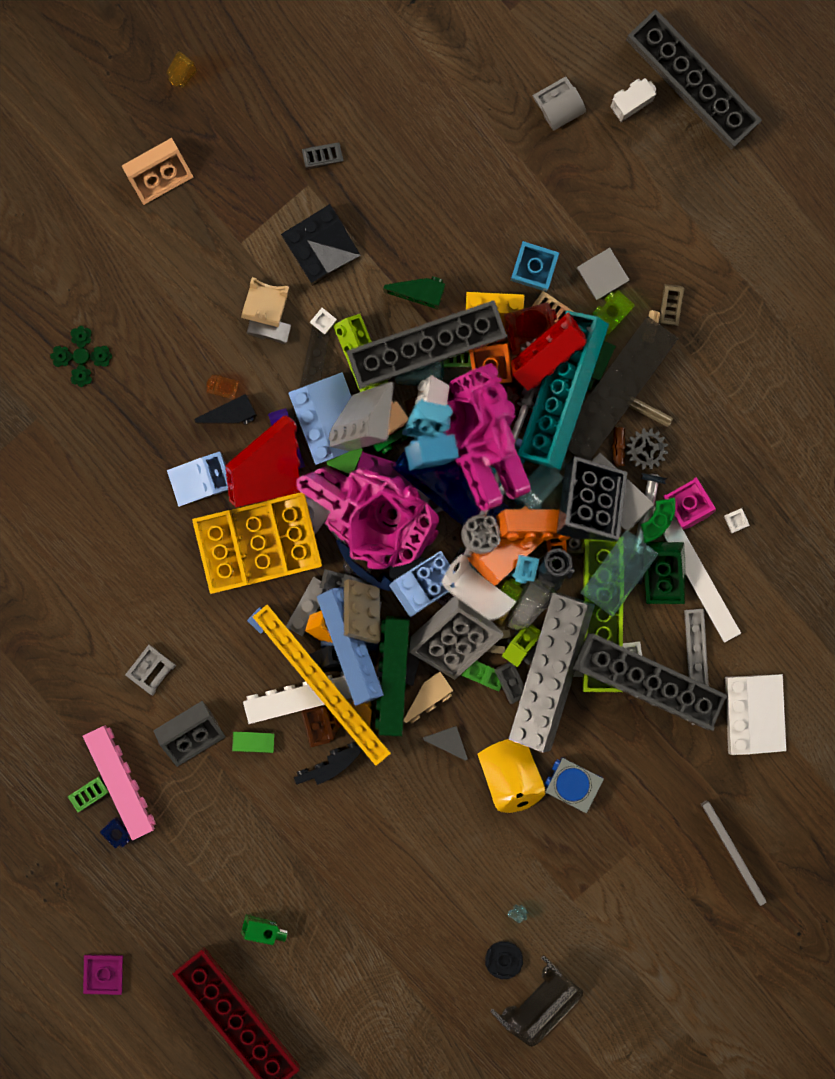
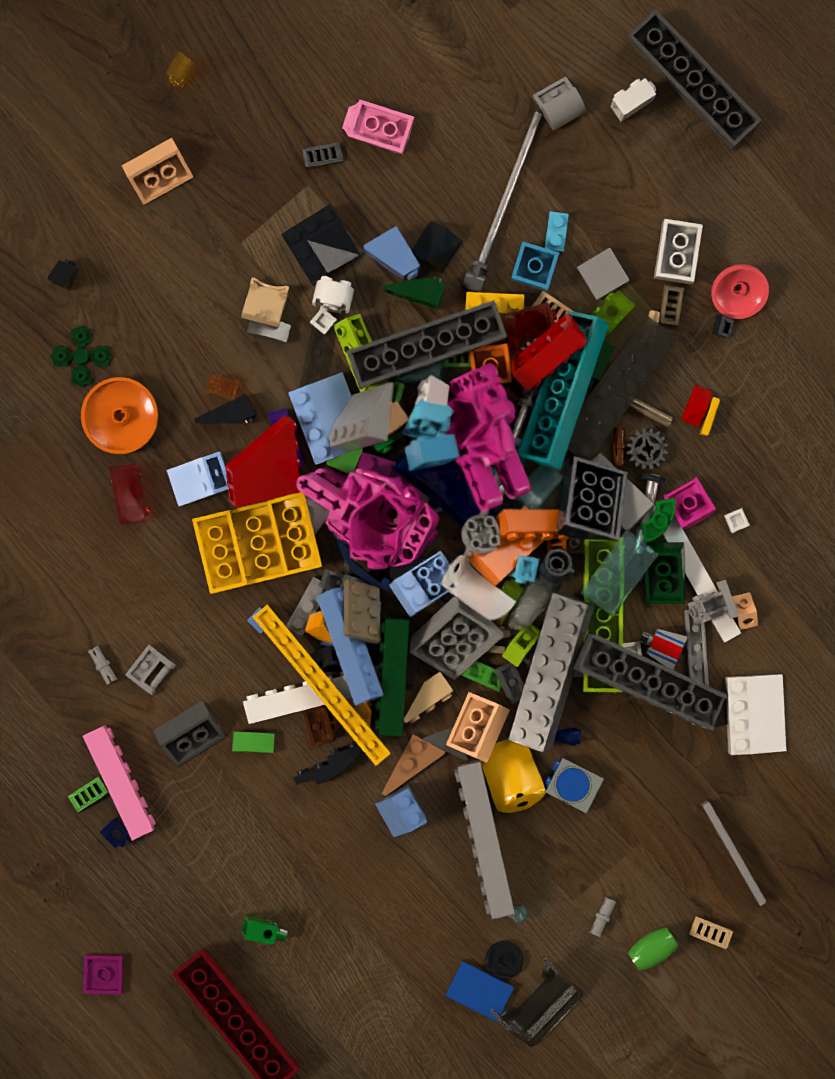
(64, 274): none -> black slope
(102, 665): none -> light grey pin
(119, 415): none -> orange dish
(128, 493): none -> clear red slope
(333, 295): none -> white brick
(378, 126): none -> bright pink slope
(394, 254): none -> medium blue slope
(398, 389): none -> bright green slope
(401, 812): none -> medium blue slope
(415, 758): none -> medium nougat wing
(436, 246): none -> black slope
(475, 279): none -> flat silver piece
(477, 727): none -> light nougat slope
(479, 990): none -> blue tile
(485, 838): none -> light grey brick
(556, 231): none -> medium azure plate
(568, 736): none -> clear blue cone
(602, 917): none -> light grey pin
(653, 949): none -> bright green piece
(663, 646): none -> torso
(678, 251): none -> white brick
(697, 406): none -> red slope
(709, 417): none -> yellow tile
(723, 326): none -> black plate
(723, 602): none -> light grey tile
(728, 932): none -> tan slope
(743, 301): none -> coral dish
(745, 609): none -> light nougat bracket

